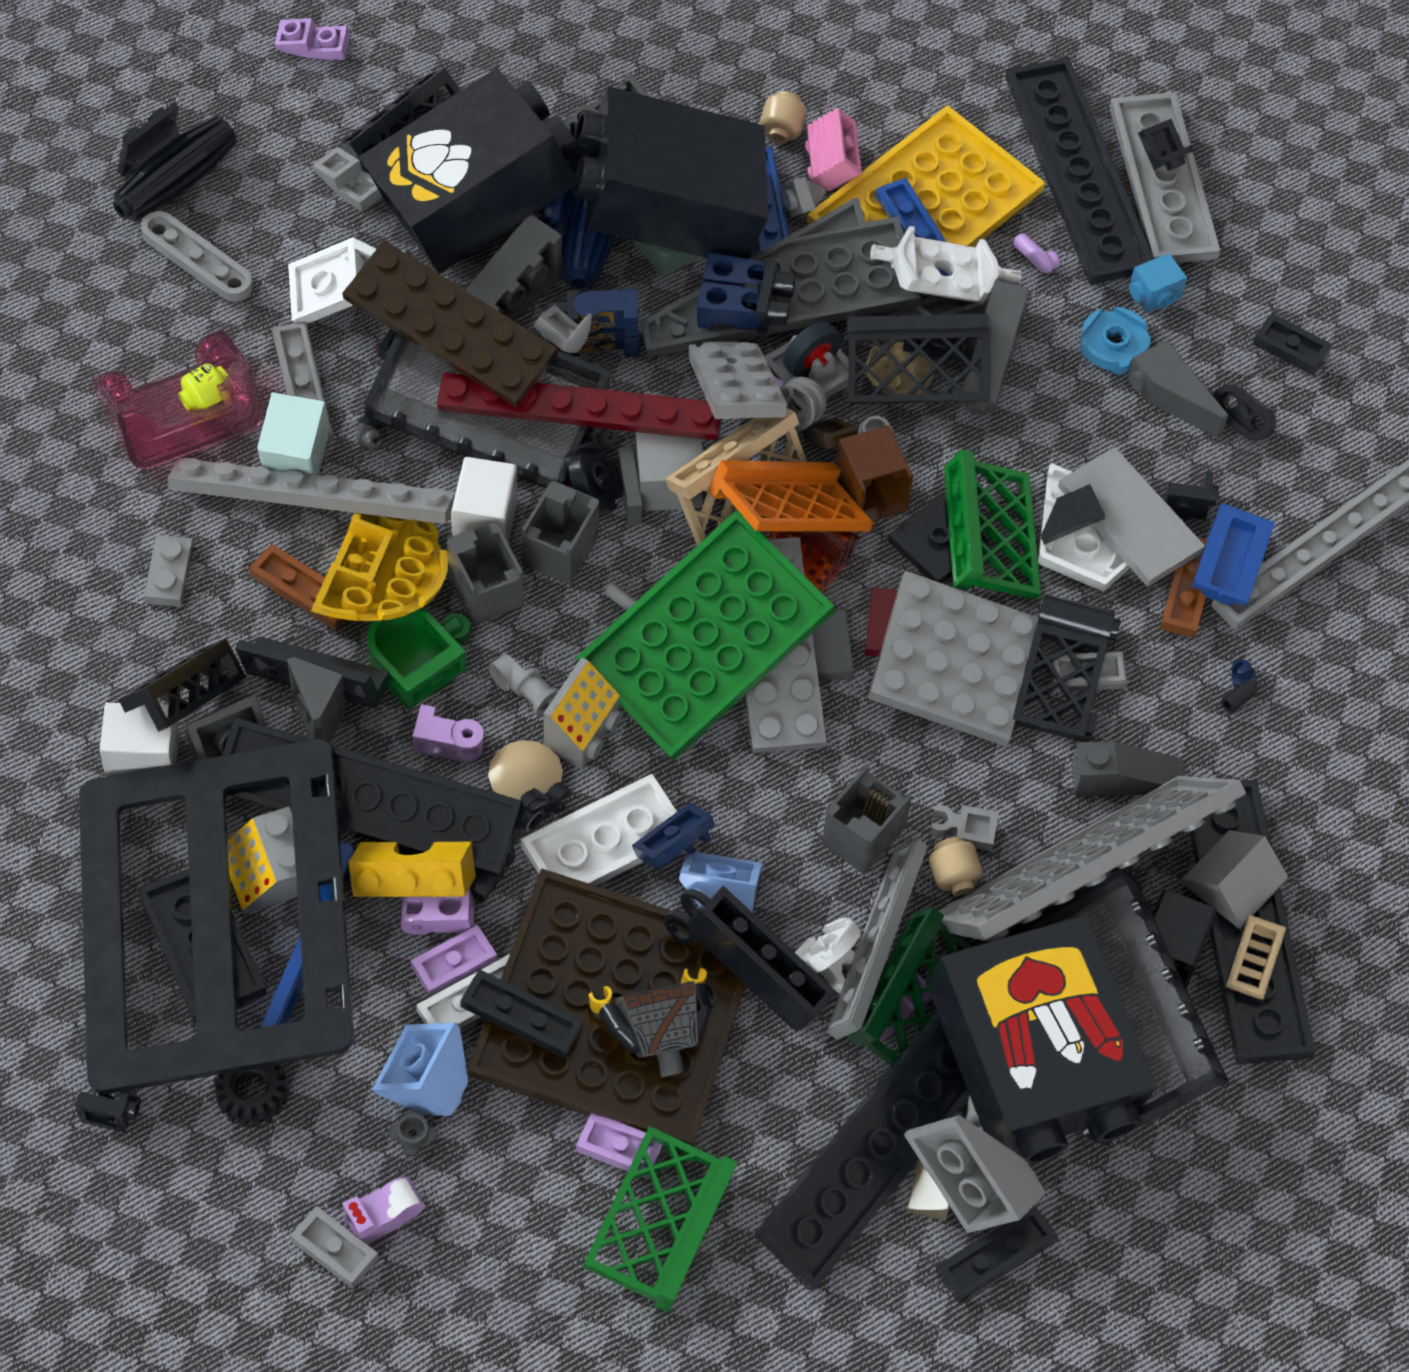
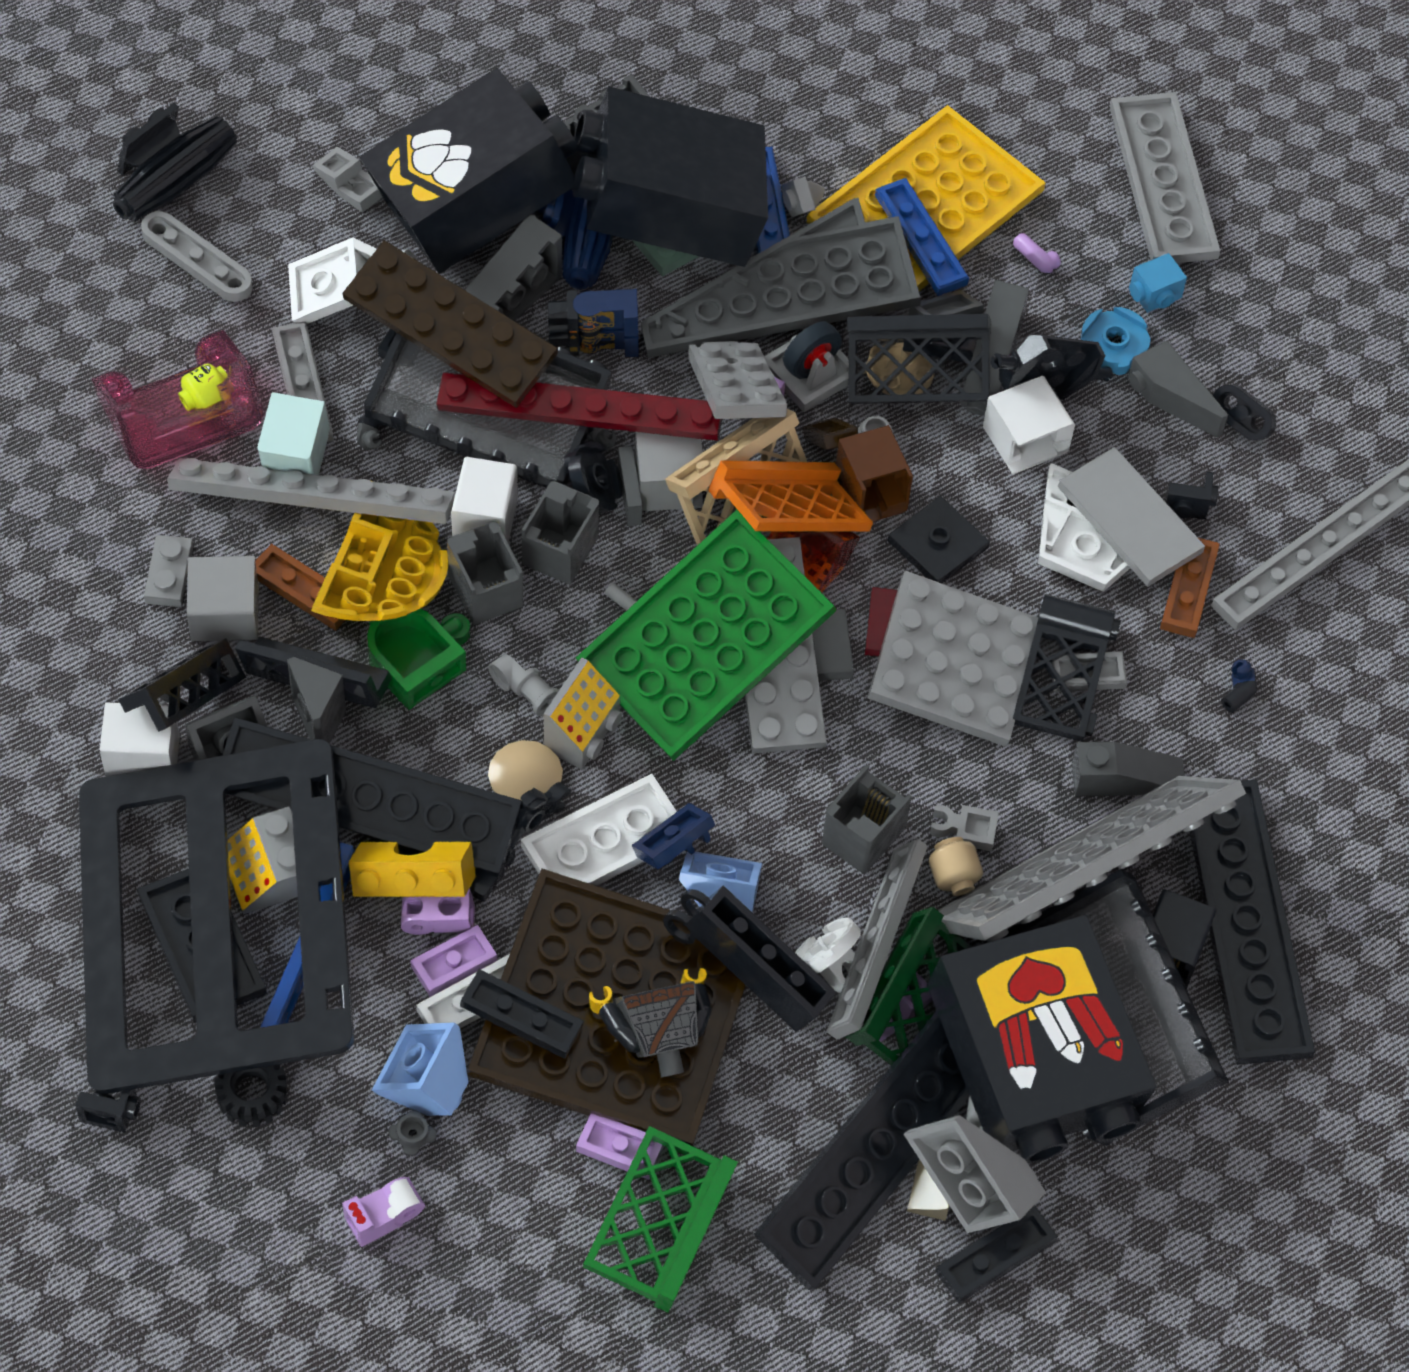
(222, 598): none -> light grey piece
(305, 40): lavender slope -> none
(334, 1247): light grey plate -> none
(398, 109): black fence -> none
(446, 737): lavender leg -> none
(562, 330): light grey plate -> none
(743, 293): dark blue hips -> none
(783, 117): tan head -> none
(807, 395): light grey wheel -> none
(833, 150): bright pink brick -> none
(967, 522): green fence -> none
(969, 268): white plate -> none
(1028, 424): none -> white piece
(1062, 361): none -> black plate
(1072, 513): black tile -> none
(1079, 169): black plate -> none
(1164, 146): black bracket -> none
(1232, 555): blue piece -> none
(1237, 876): light grey slope -> none
(1264, 929): tan slope -> none
(1292, 344): black plate -> none

